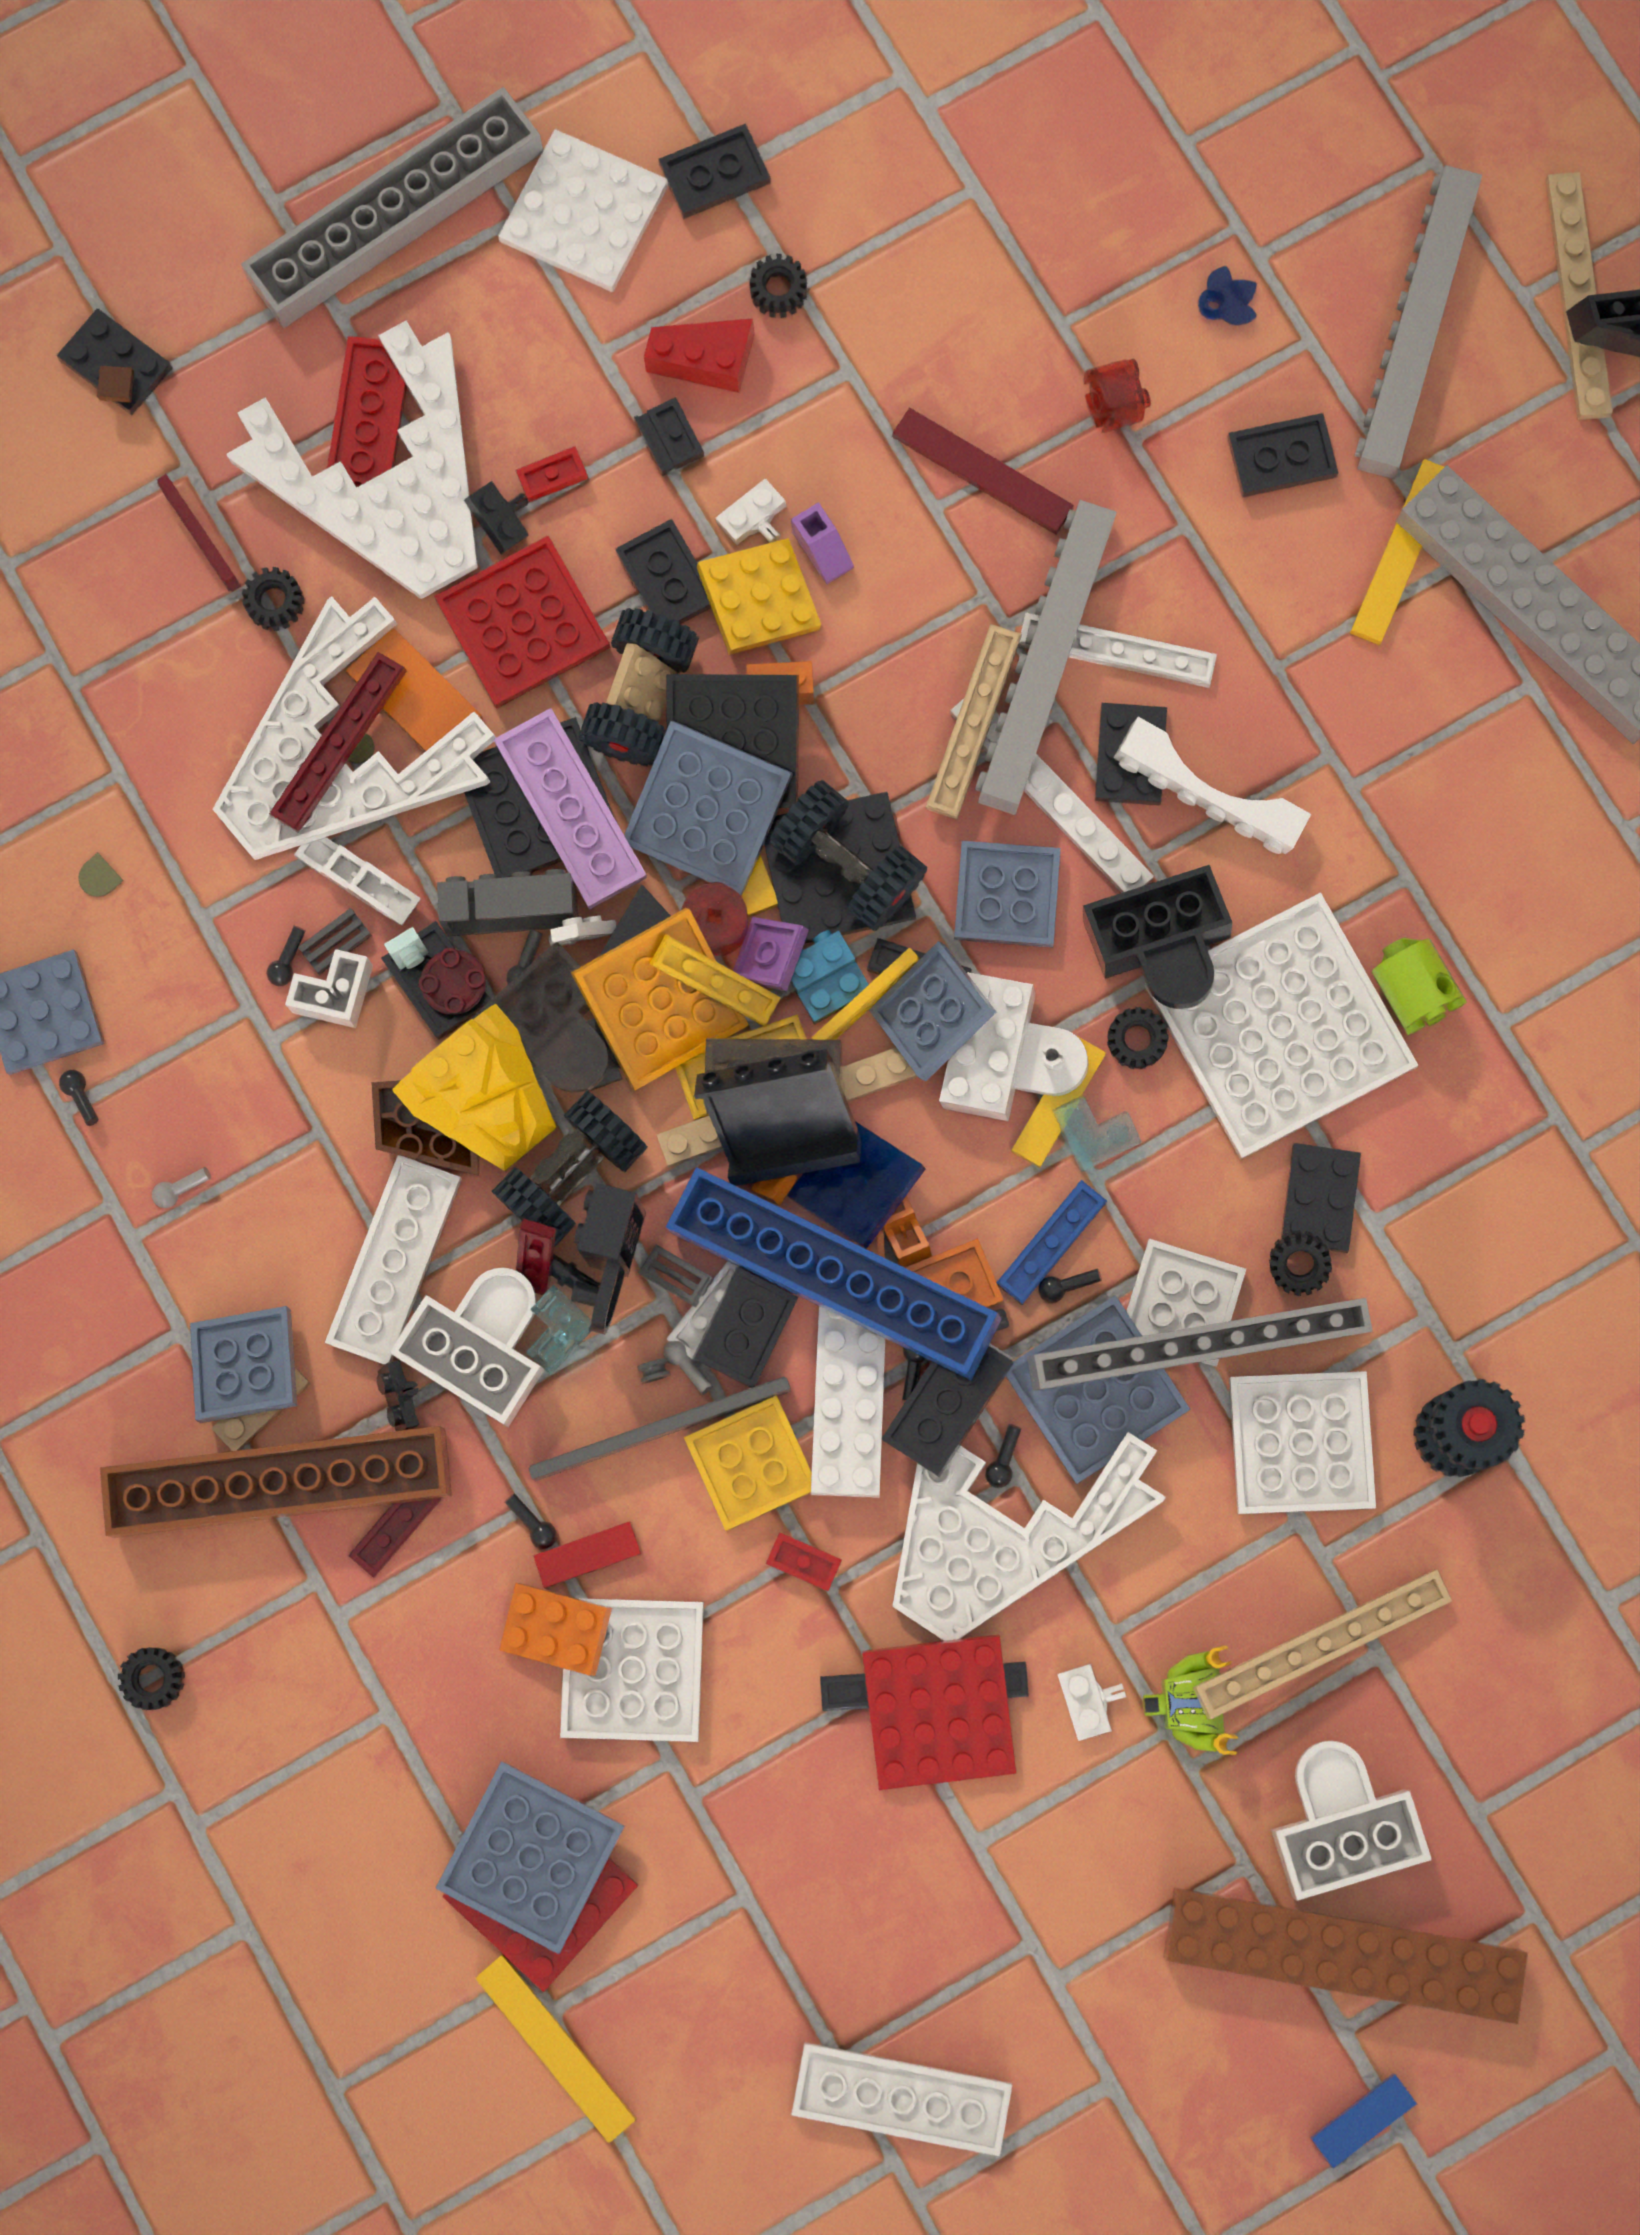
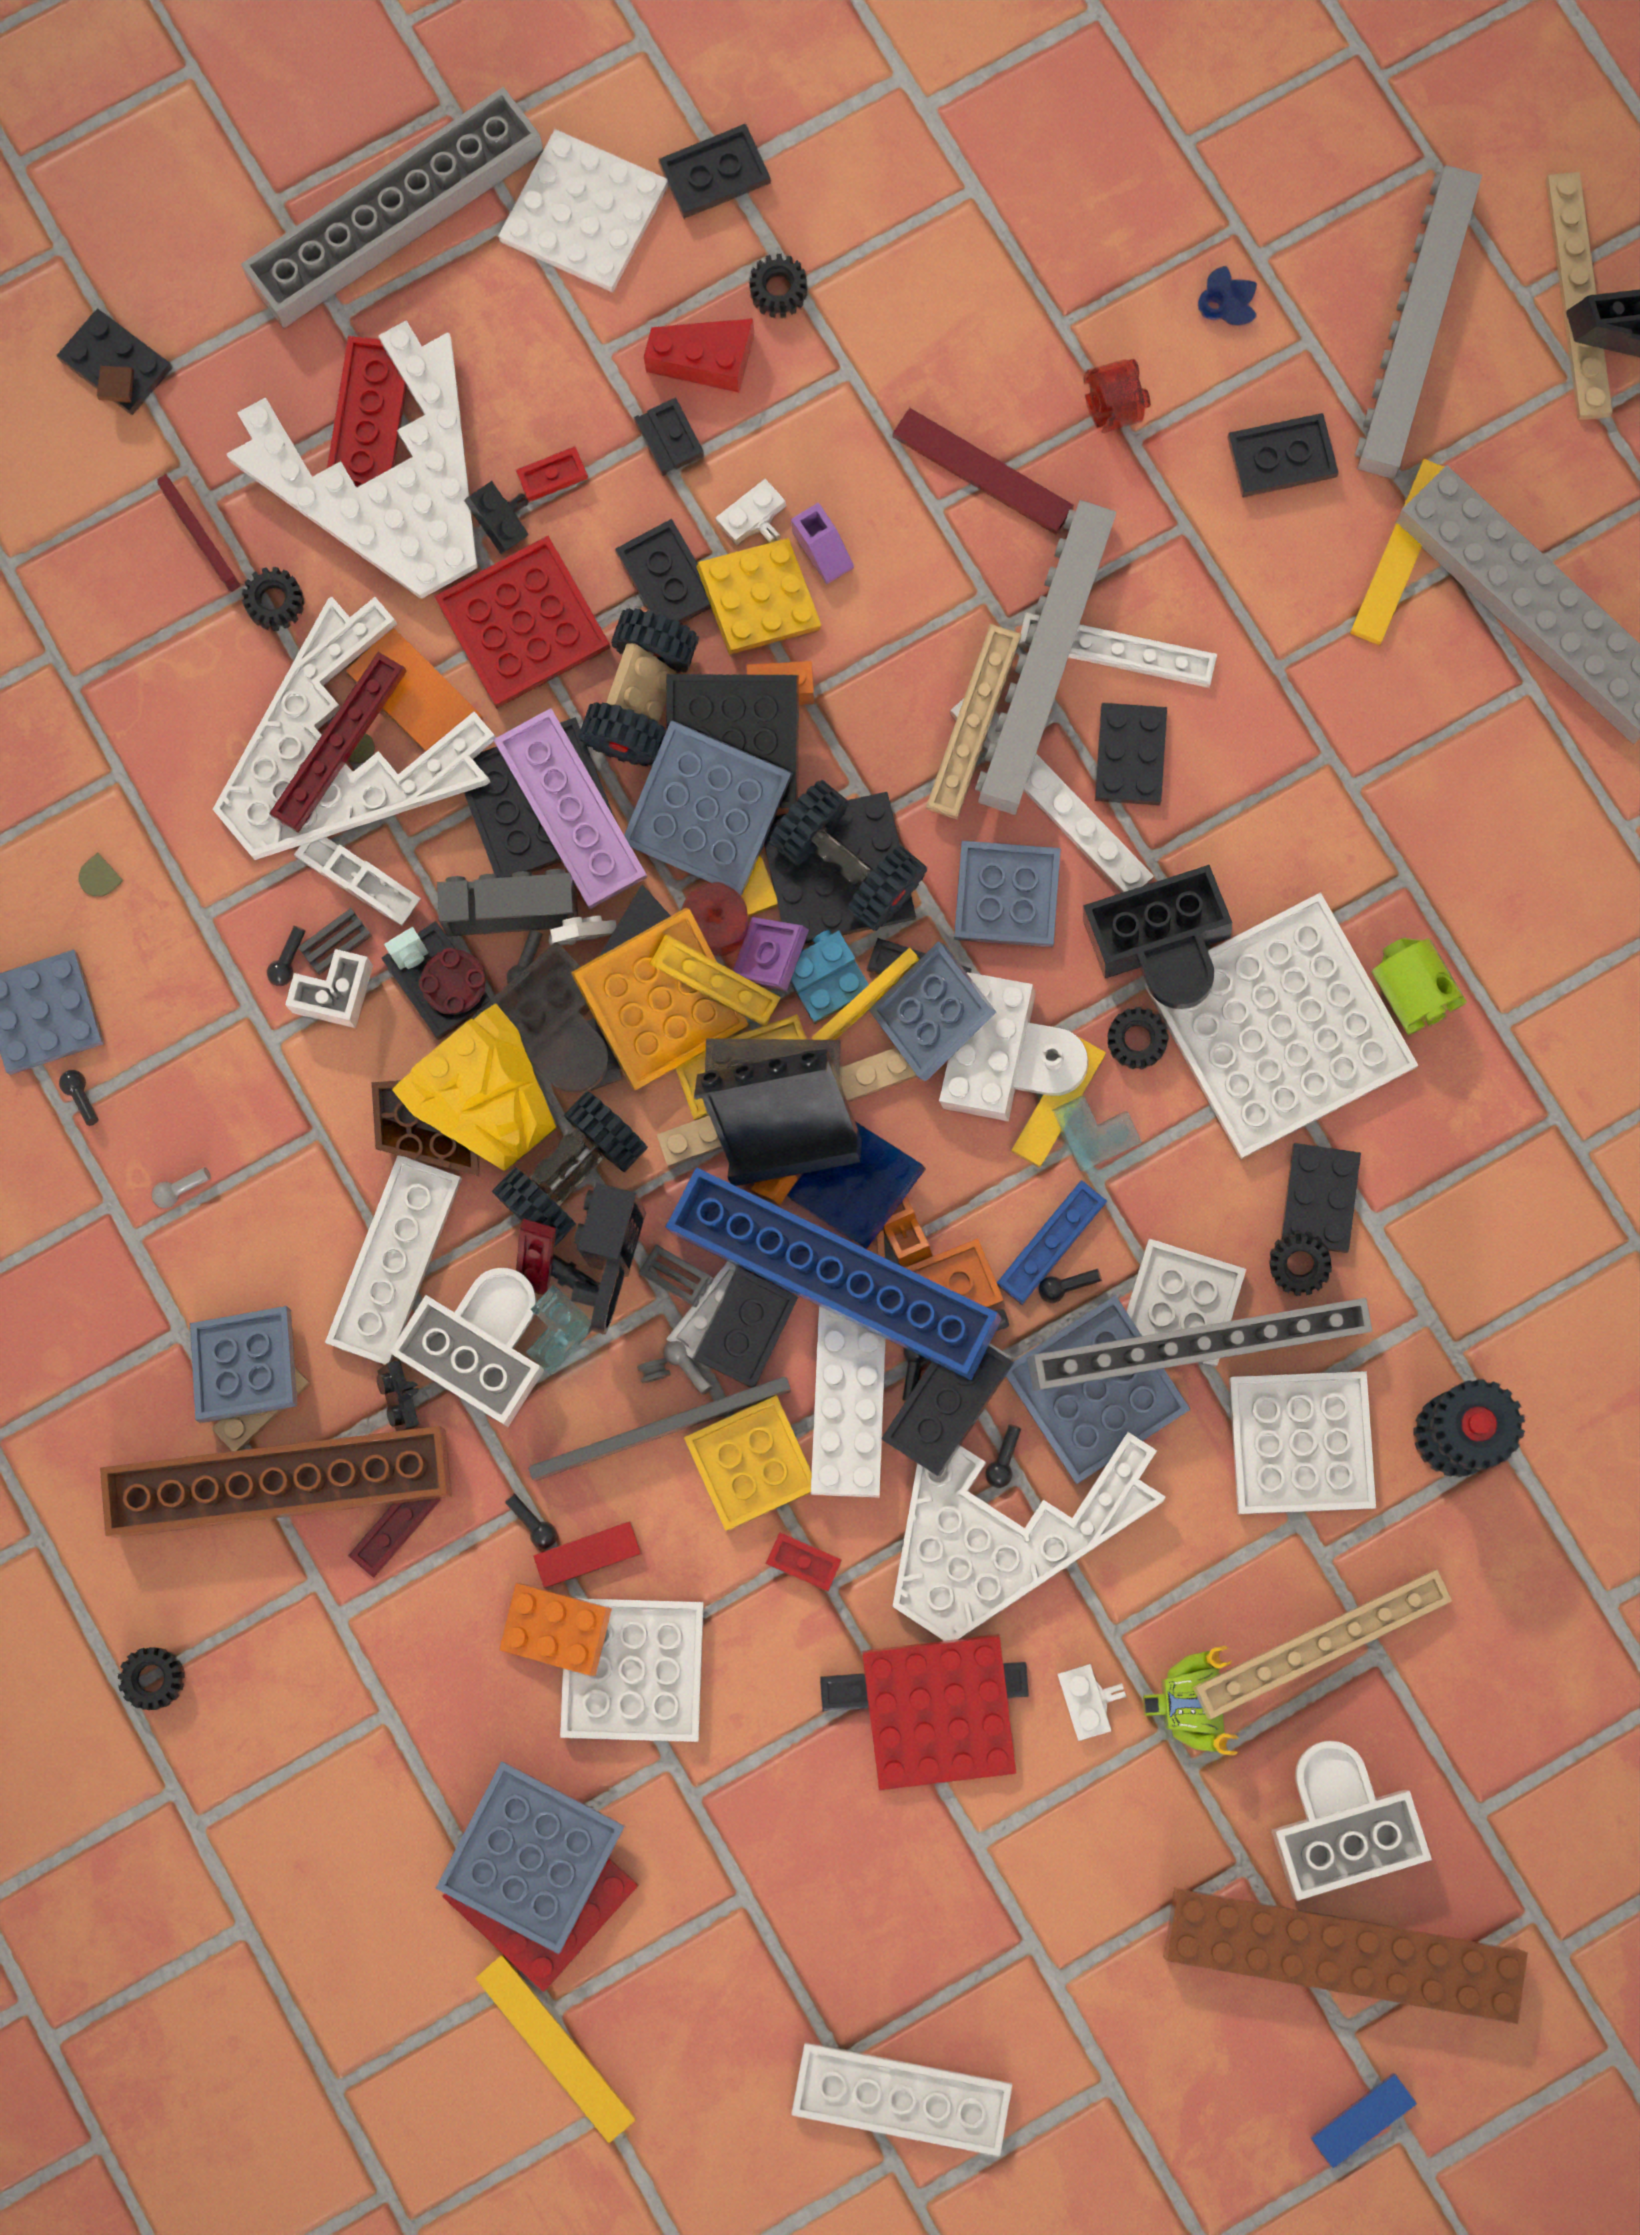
(1152, 754): white arch -> none

